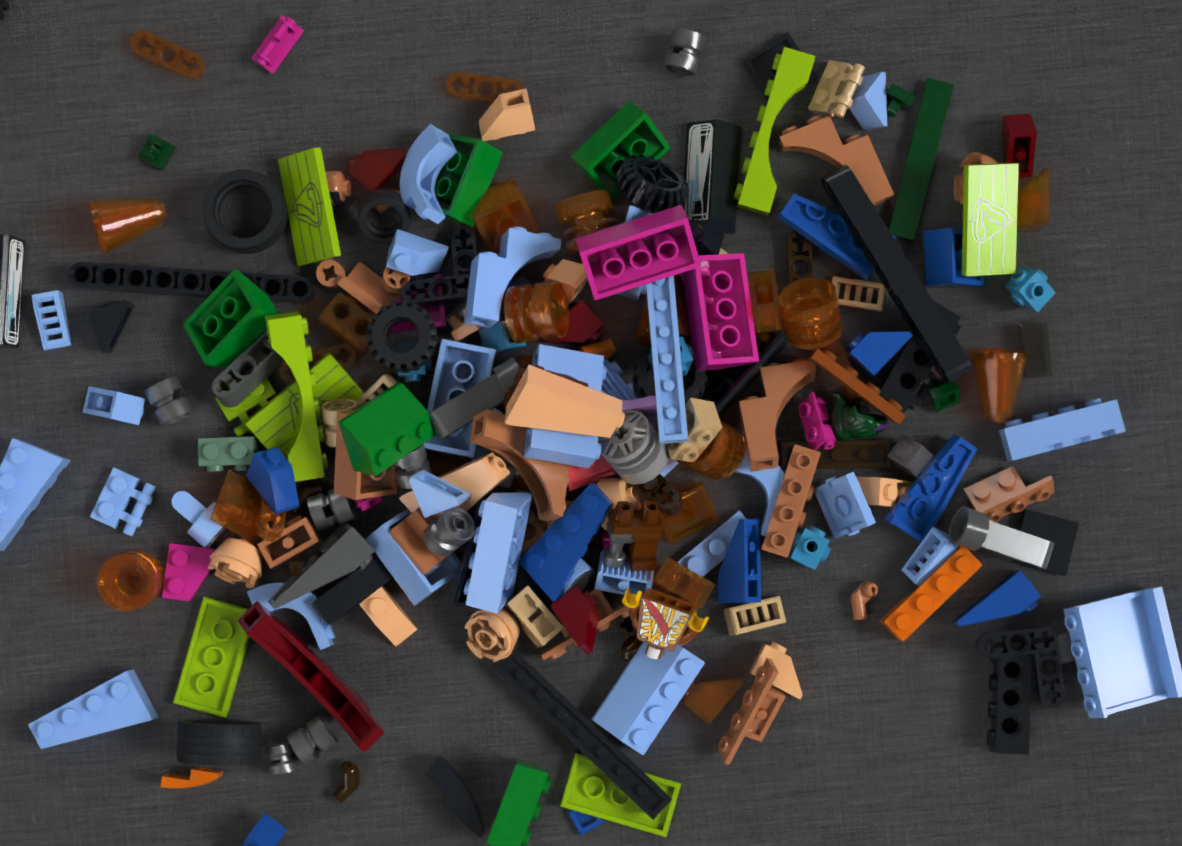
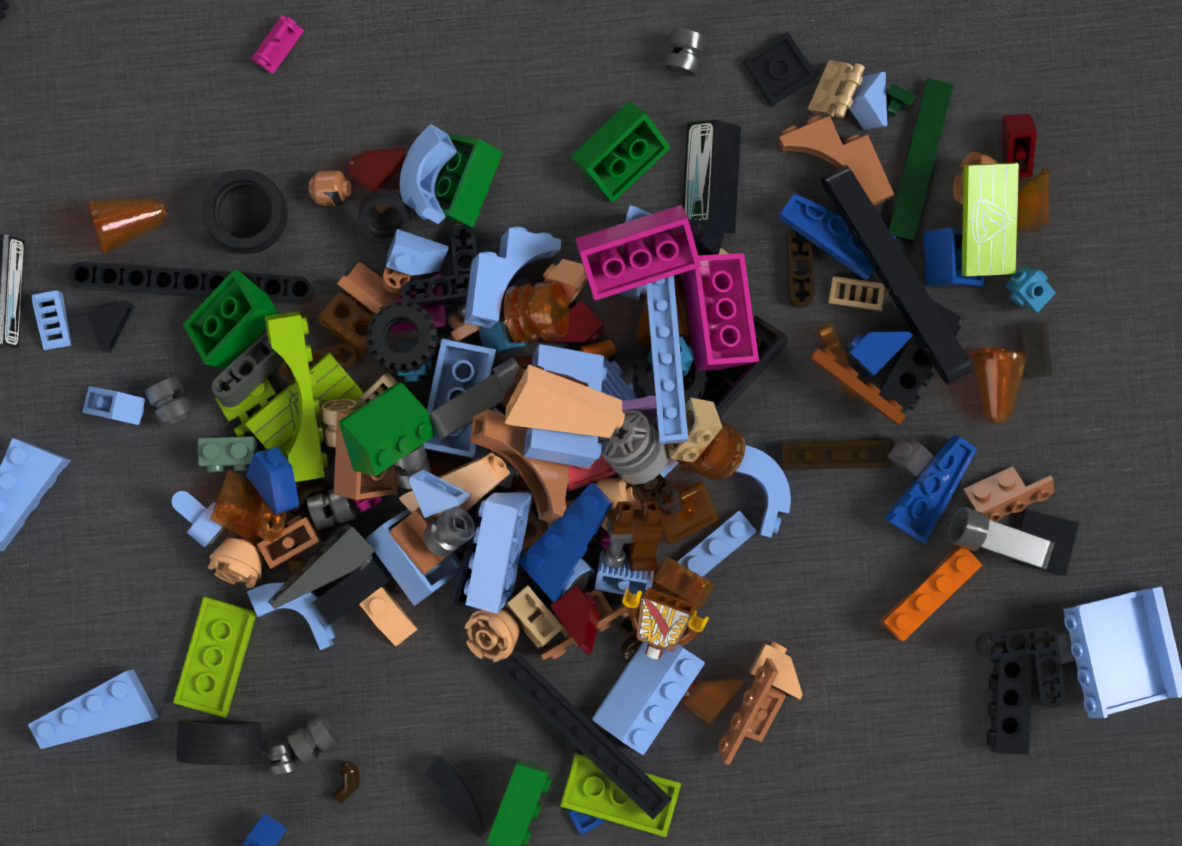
(115, 582): clear orange wheel -> none
(116, 497): light blue plate -> none
(147, 53): clear orange beam -> none
(156, 152): dark green tile -> none
(185, 571): dark pink wing -> none
(198, 777): orange slope -> none
(309, 207): lime tile -> none
(313, 673): dark red arch -> none
(333, 275): nougat wheel -> none
(466, 77): clear orange beam -> none
(502, 209): clear orange slope -> none
(507, 116): light nougat slope -> none
(585, 215): clear orange wheel -> none
(651, 183): black gear -> none
(732, 620): tan slope -> none
(741, 569): blue slope -> none
(760, 415): nougat arch -> none
(764, 301): clear orange brick -> none
(789, 506): nougat bracket -> none
(791, 77): lime arch -> none
(810, 313): clear orange wheel -> none
(813, 414): dark pink hinge -> none
(820, 547): dark azure brick -> none
(844, 505): light blue plate -> none
(853, 420): dark green hair -> none
(860, 597): nougat arm -> none
(883, 491): light nougat slope -> none
(934, 541): light blue slope -> none
(944, 395): dark green tile -> none
(1008, 598): blue slope -> none
(1061, 430): light blue wedge -> none

